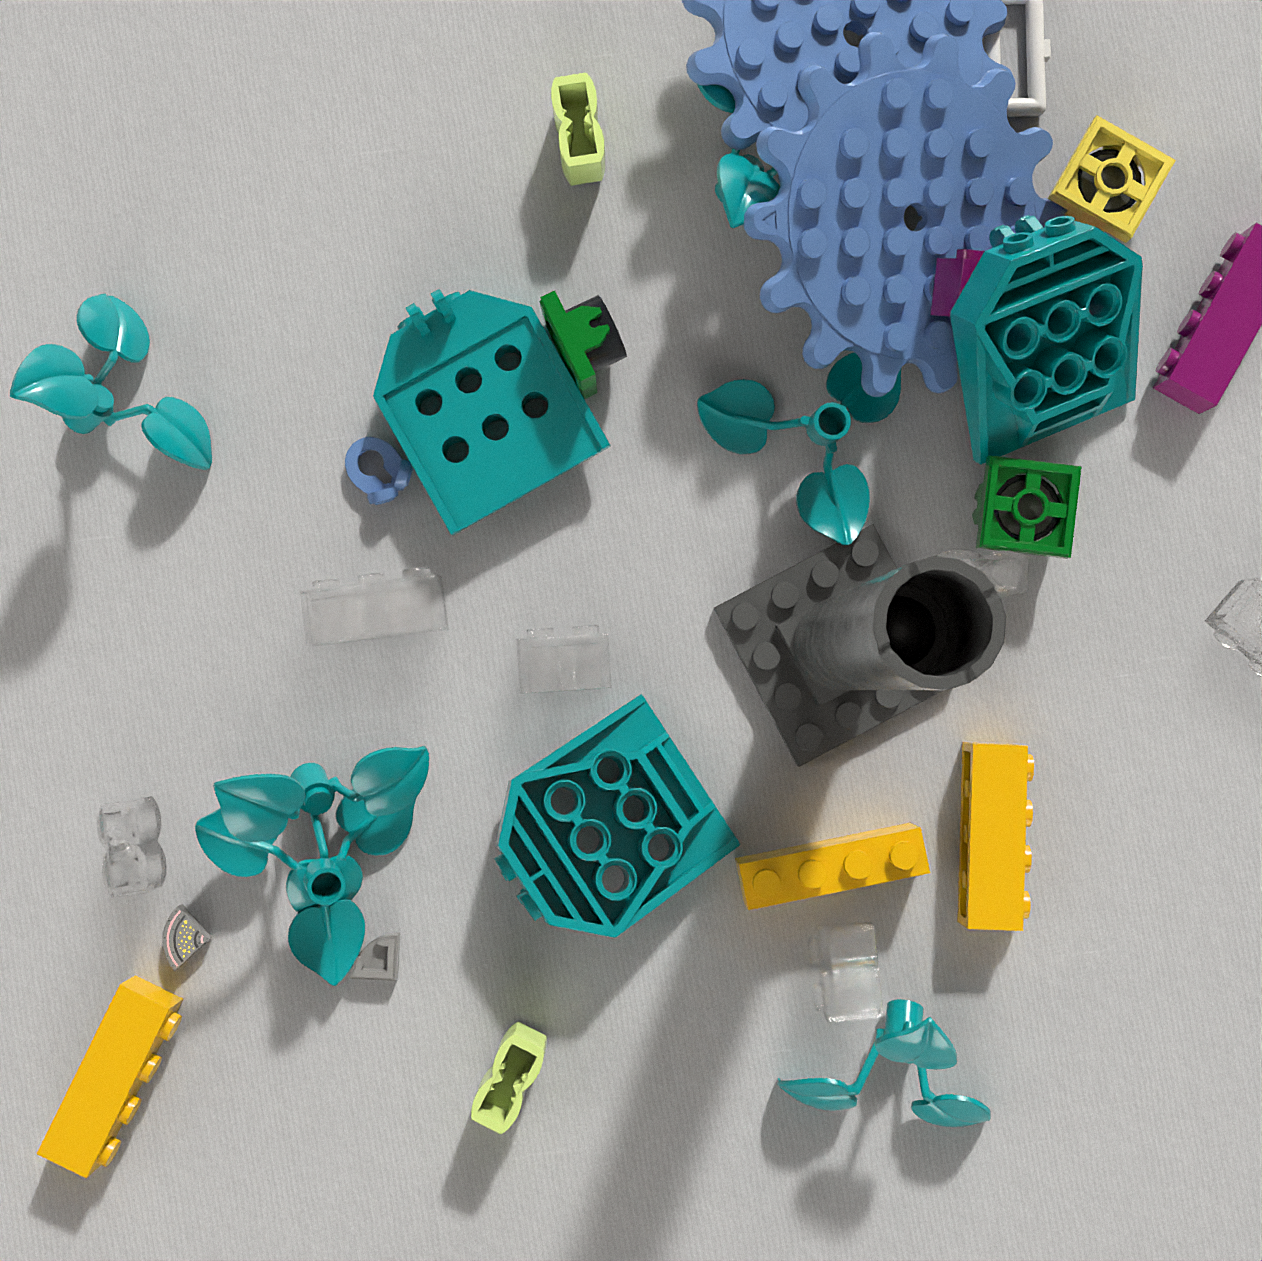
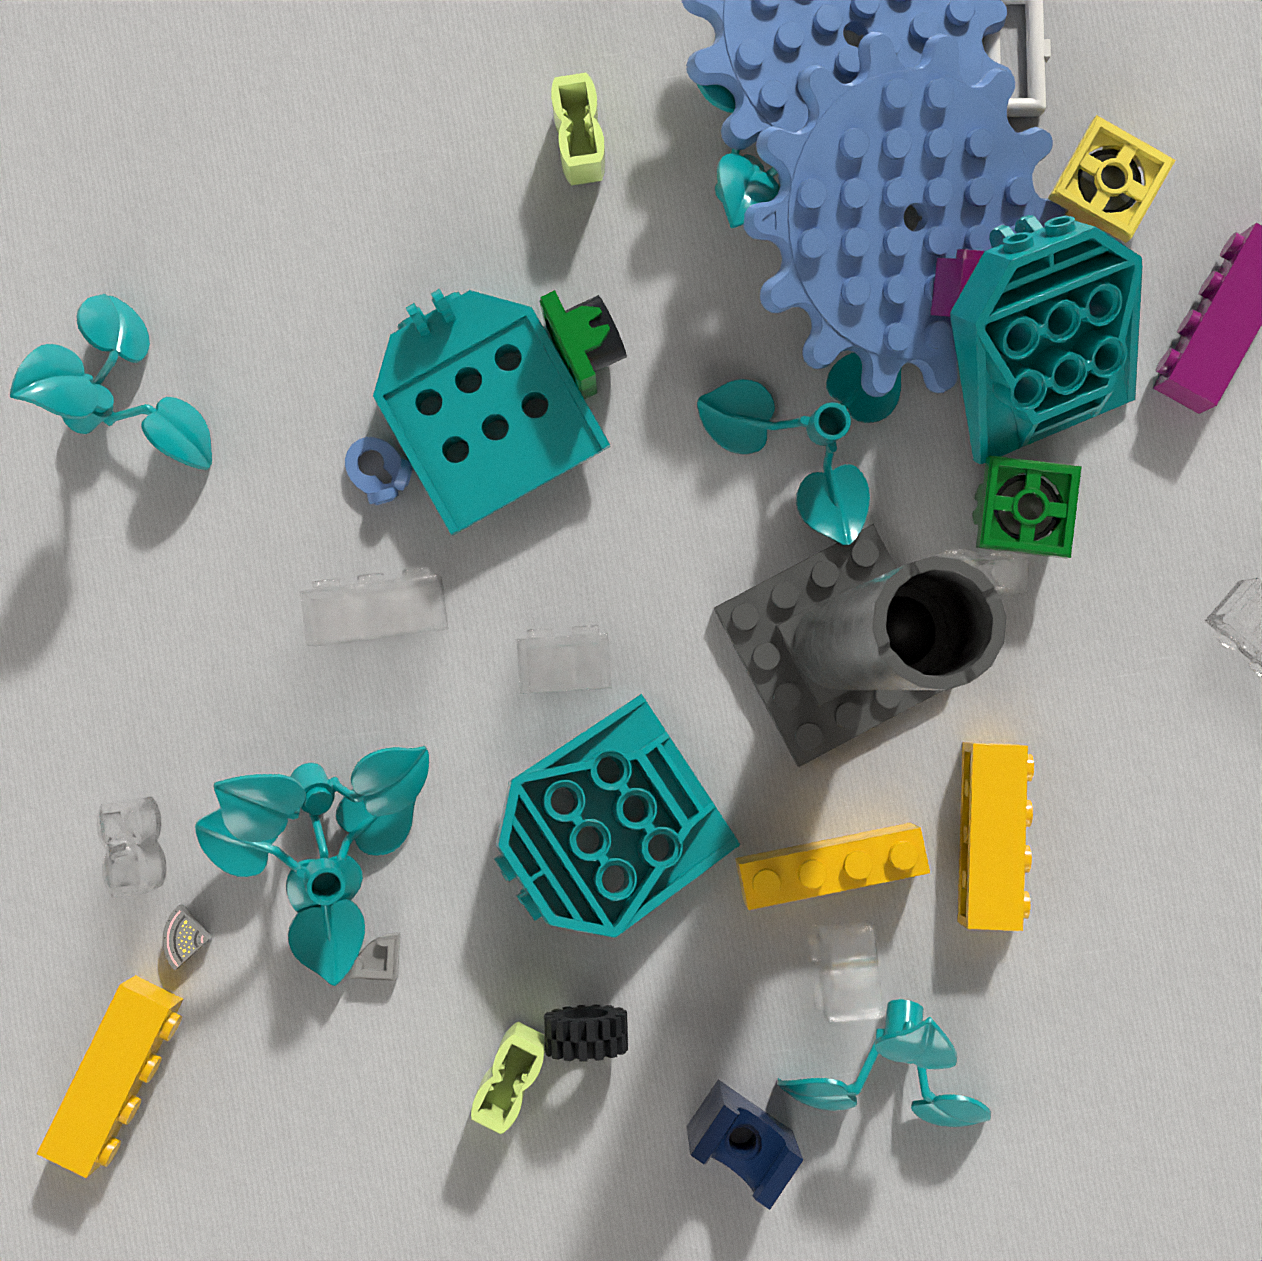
(586, 1032): none -> black tyre
(763, 1161): none -> dark blue piece

